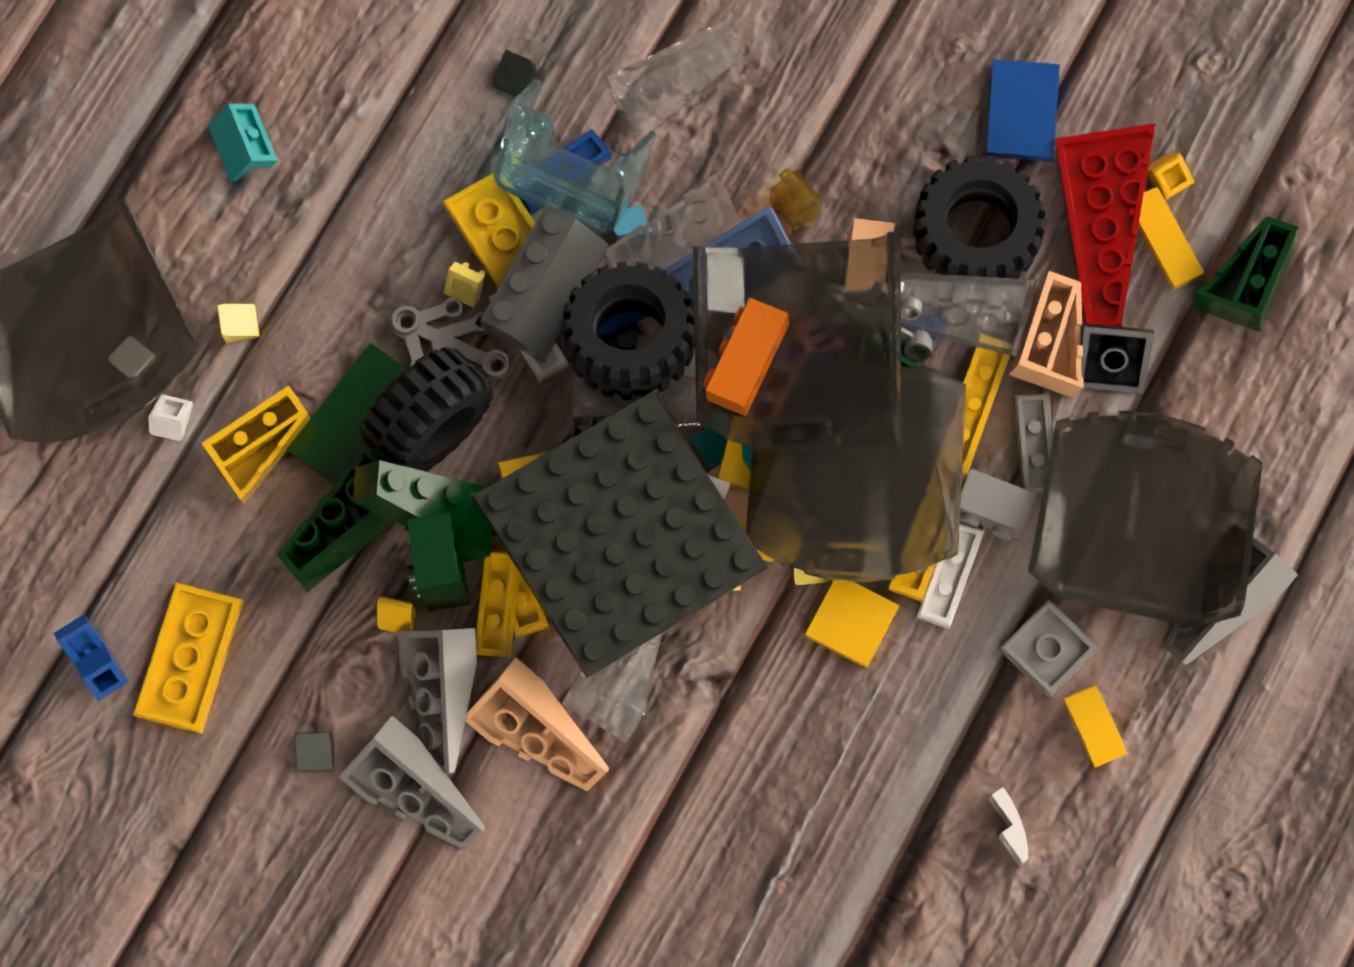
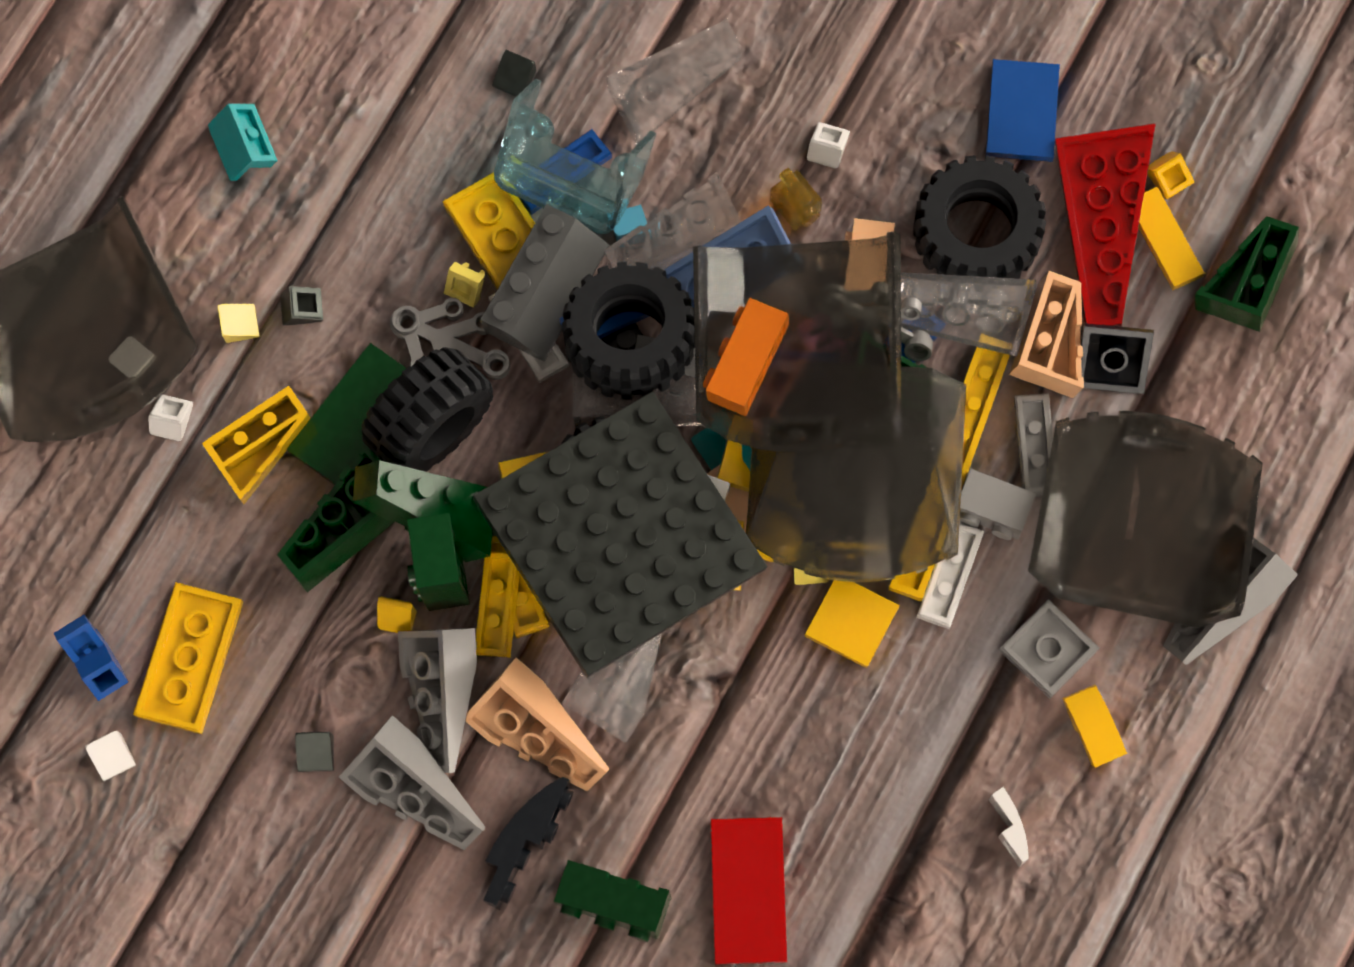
(110, 755): none -> white slope
(301, 305): none -> pearl dark grey slope
(530, 825): none -> black slope
(612, 901): none -> dark green wedge
(748, 891): none -> red tile
(827, 145): none -> white slope

